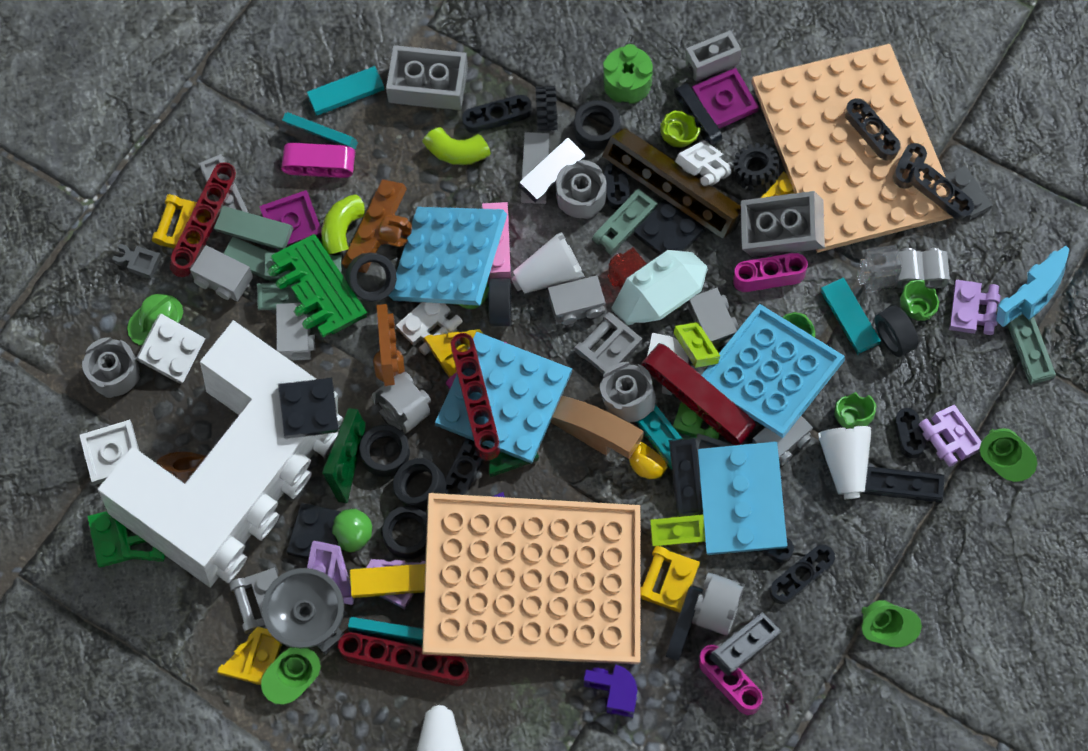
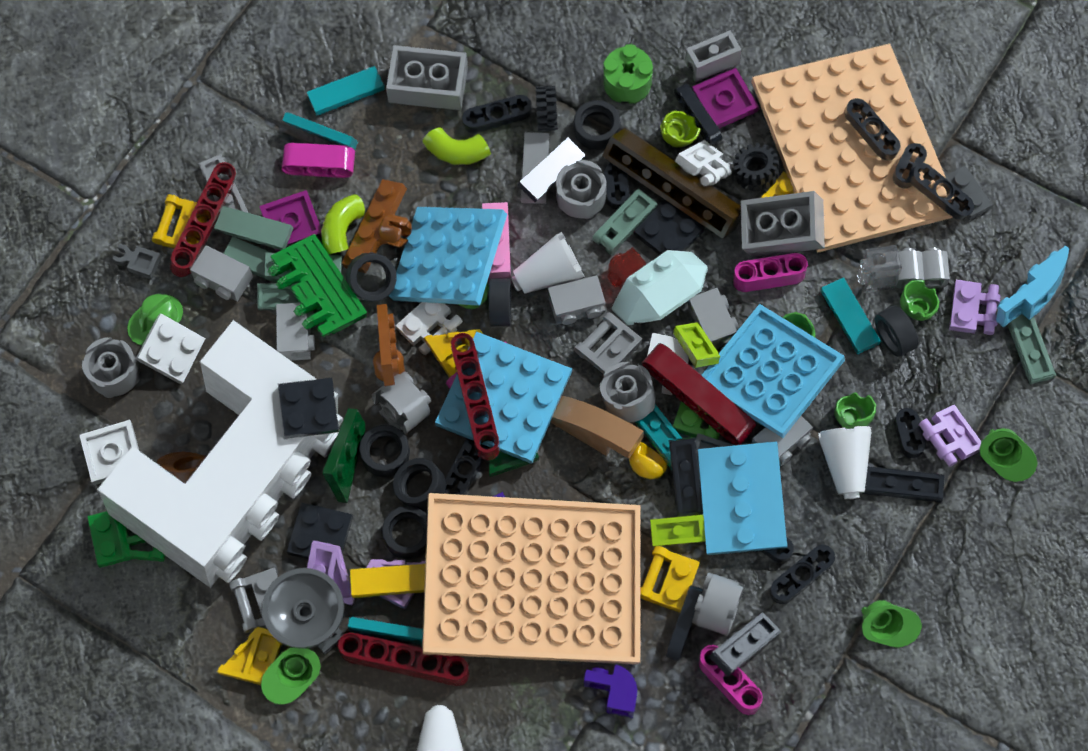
(352, 529): bright green hair -> none

